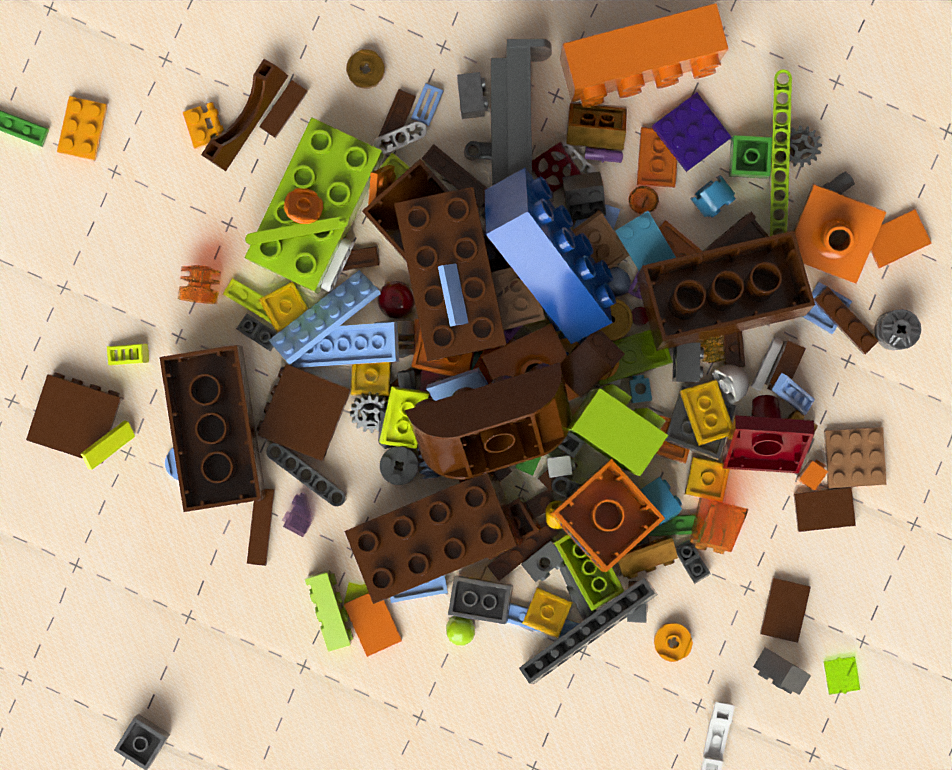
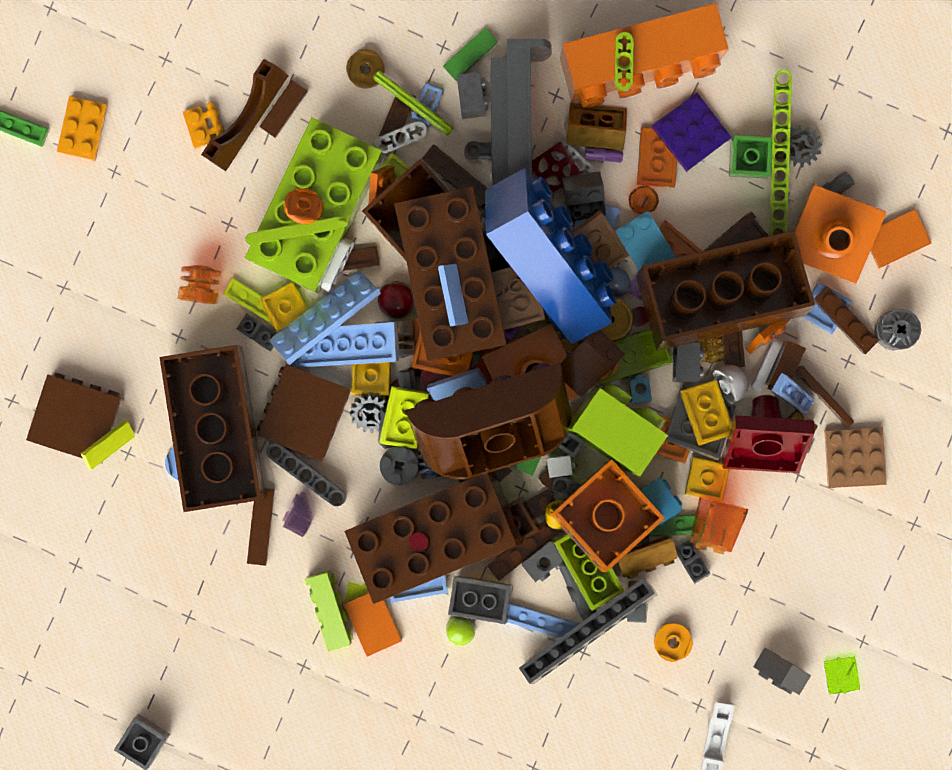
(140, 354): neon yellow slope -> none
(413, 103): none -> lime axle
(419, 542): none -> dark red tile
(470, 54): none -> bright green tile
(547, 613): yellow tile -> none
(629, 47): none -> lime beam
(713, 196): dark azure brick -> none
(766, 336): none -> orange wing
(785, 610): reddish brown tile -> none
(812, 474): orange brick -> none
(824, 396): none -> reddish brown tile
(824, 509): reddish brown tile -> none

